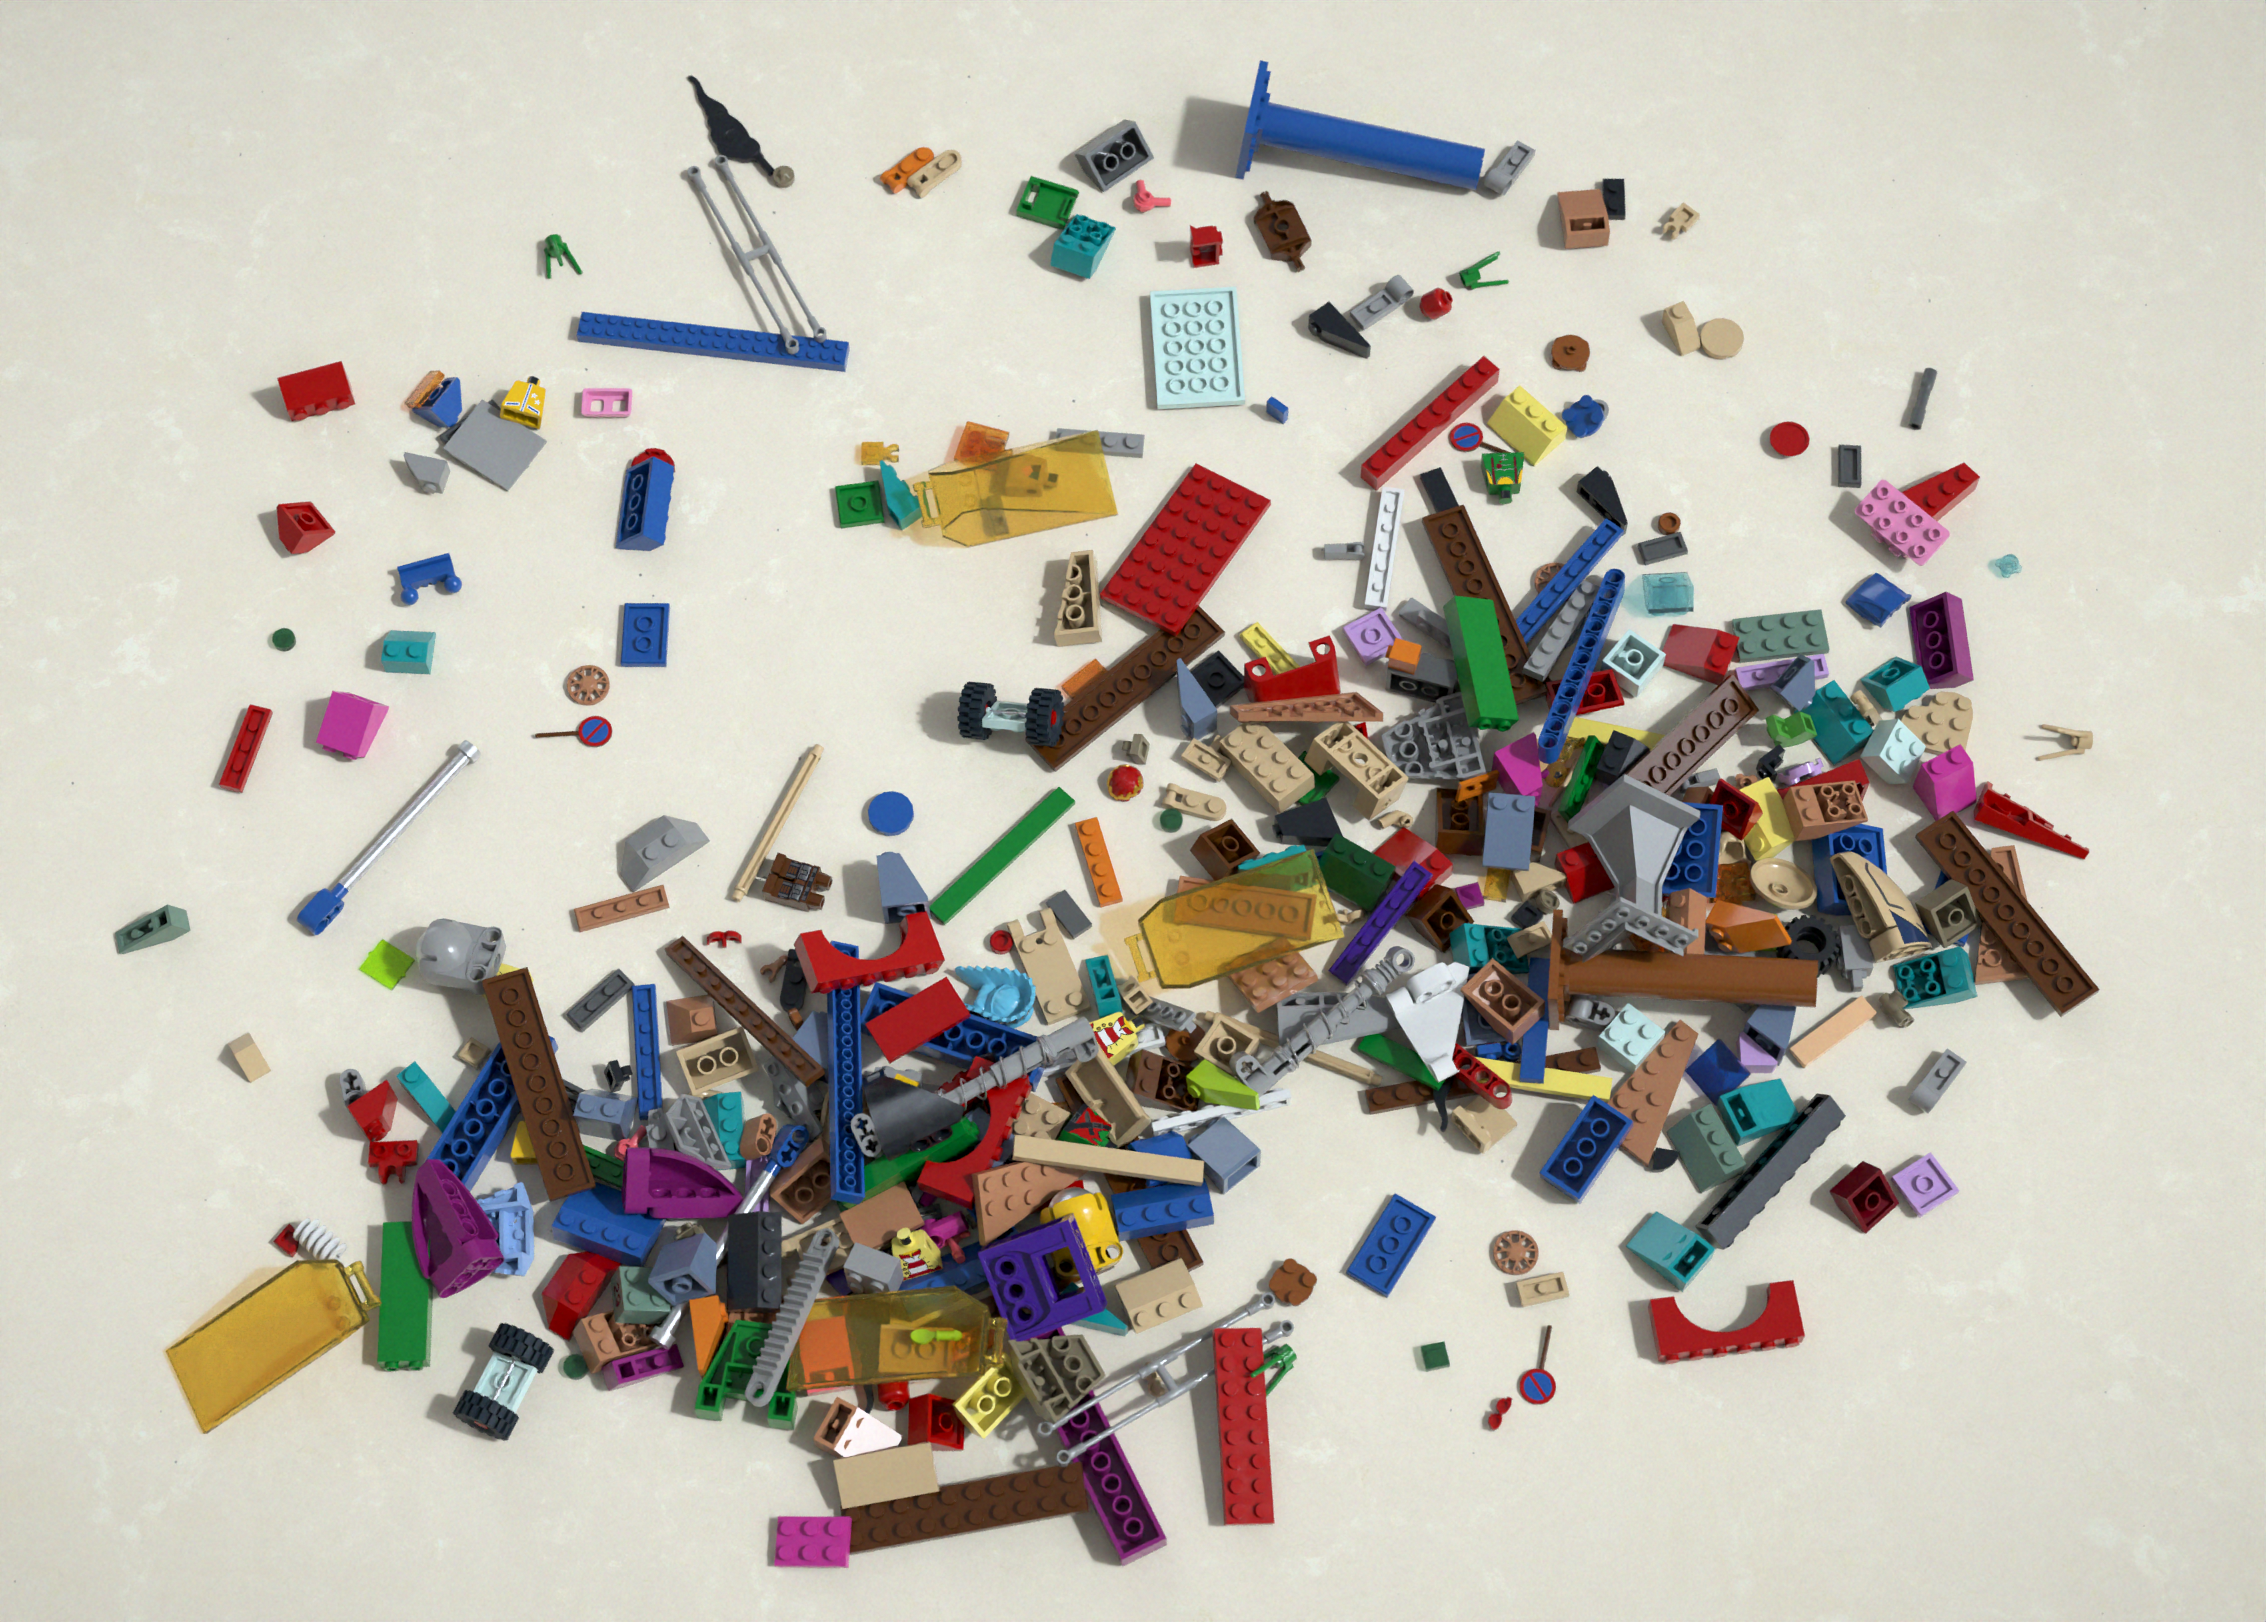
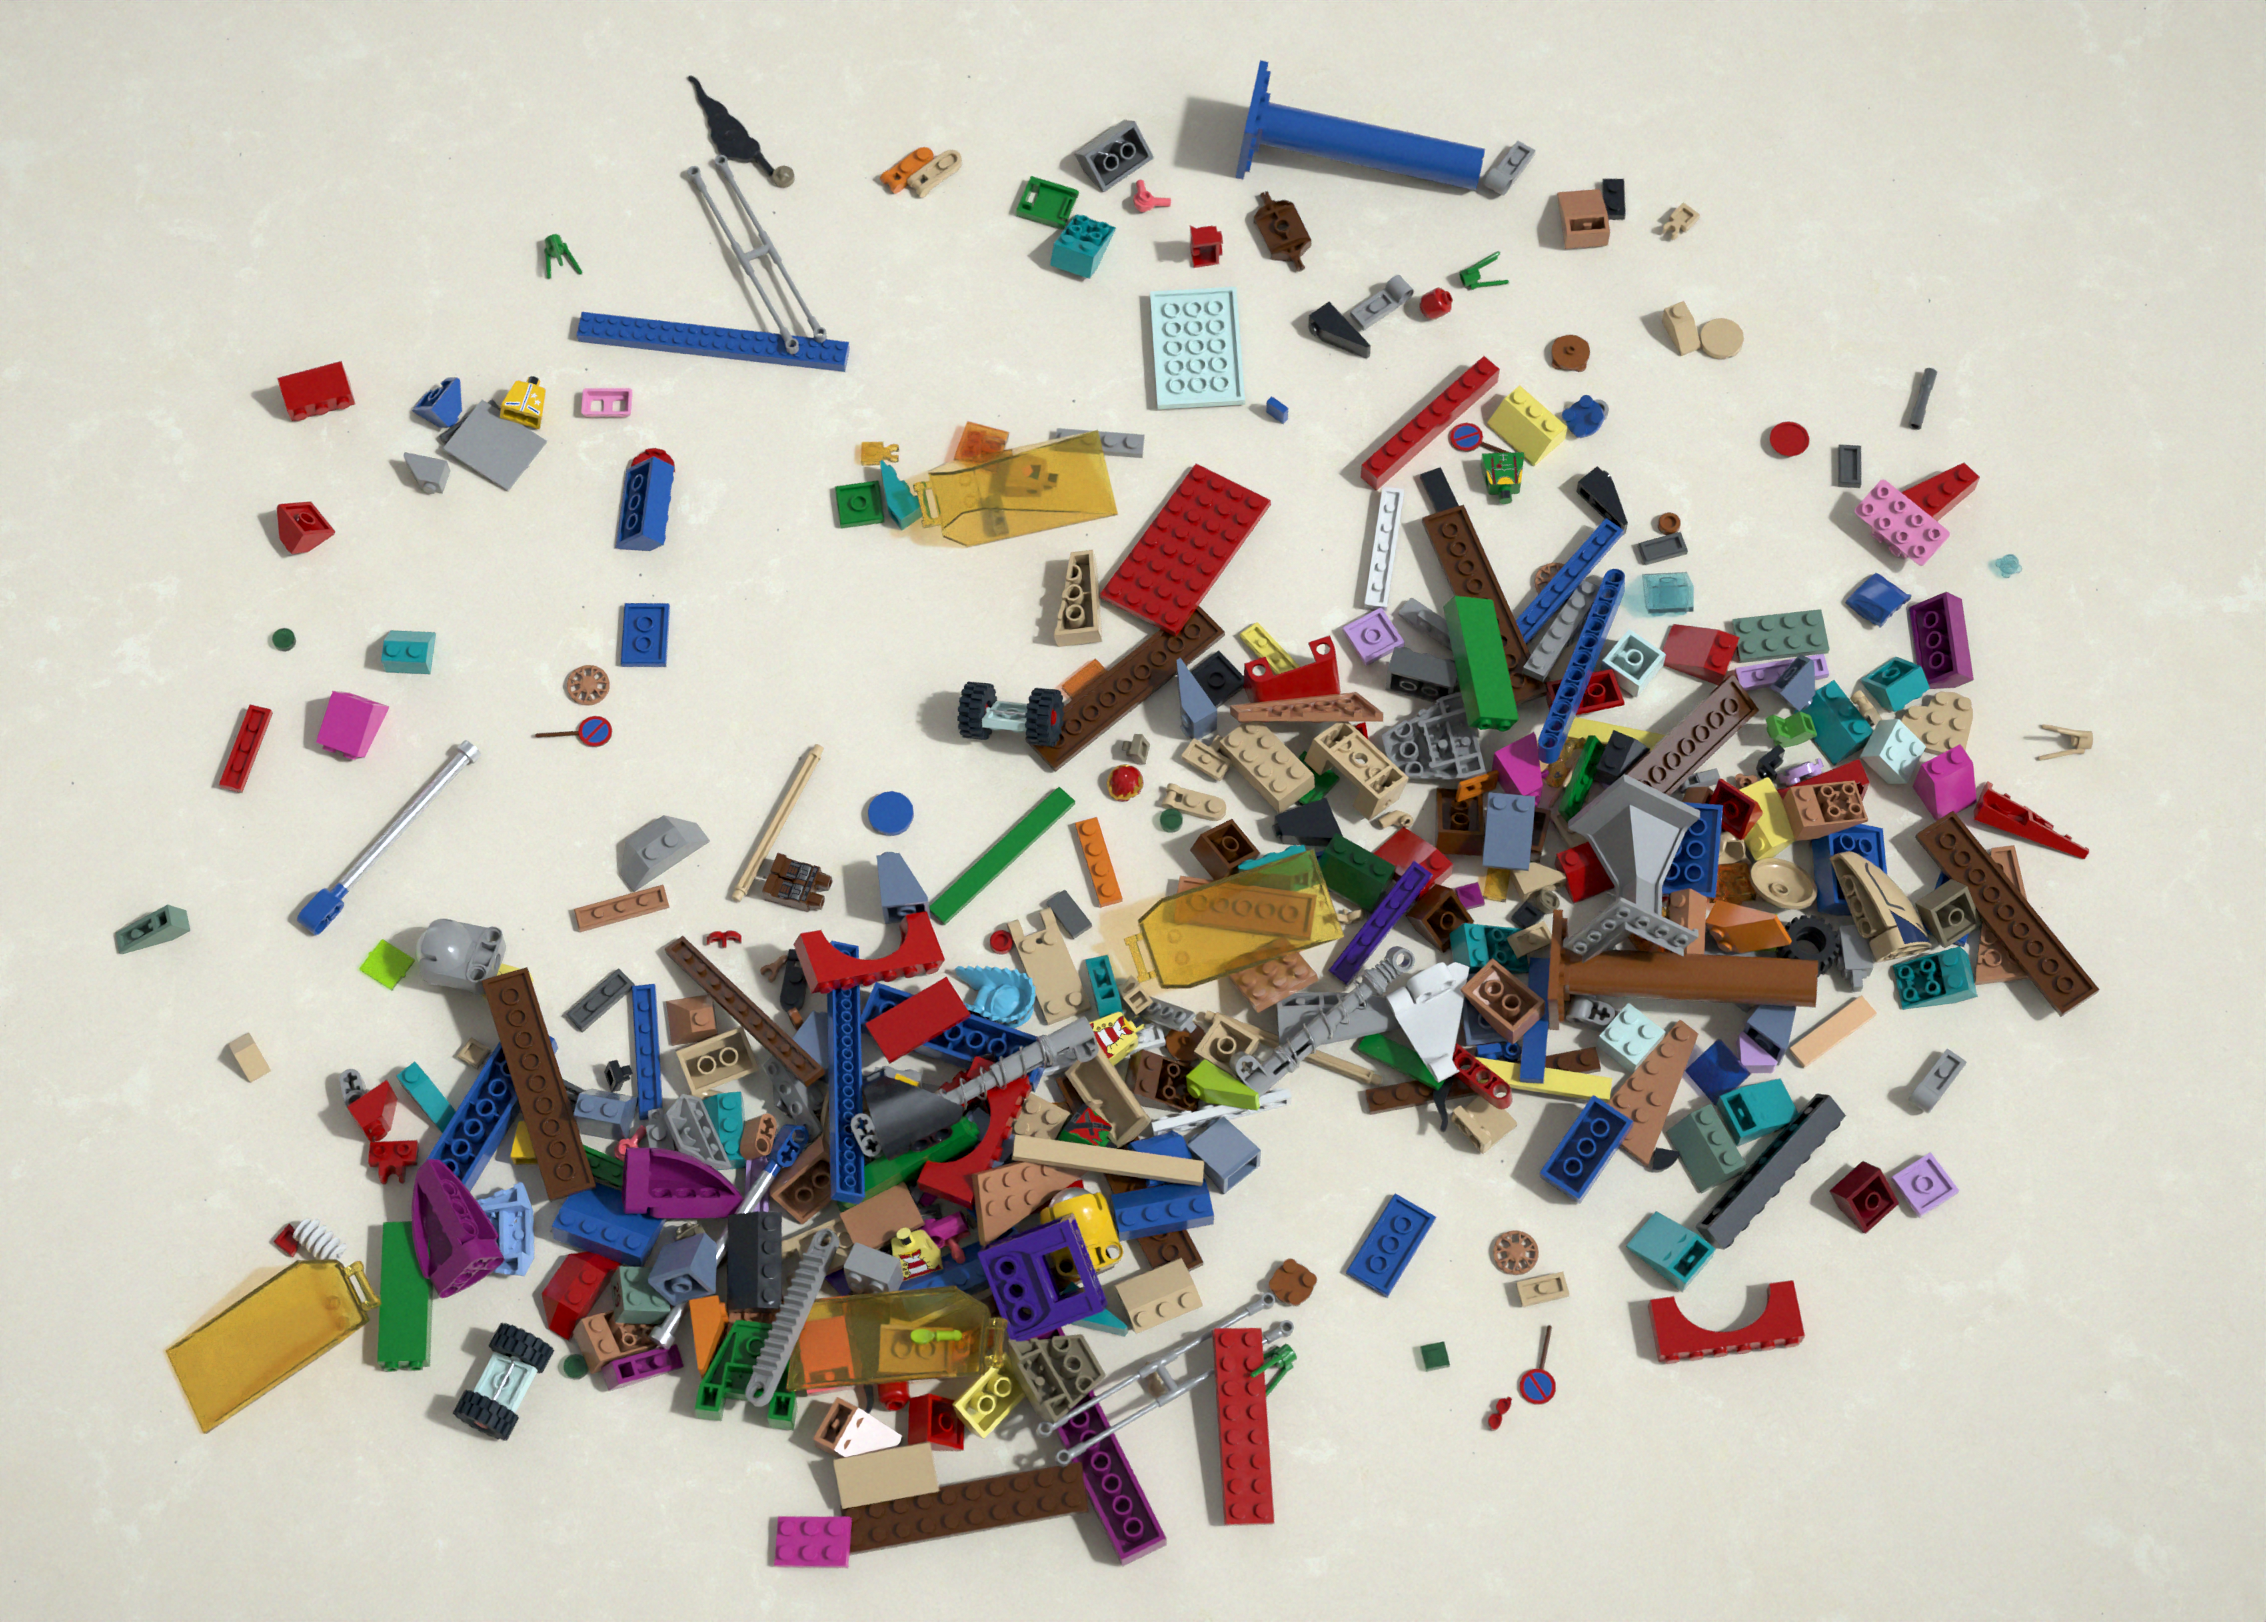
(424, 389): clear orange tile -> none
(425, 572): blue gear -> none
(1339, 551): light grey bar -> none
(1403, 656): orange brick -> none
(1893, 1006): dark tan plate -> none

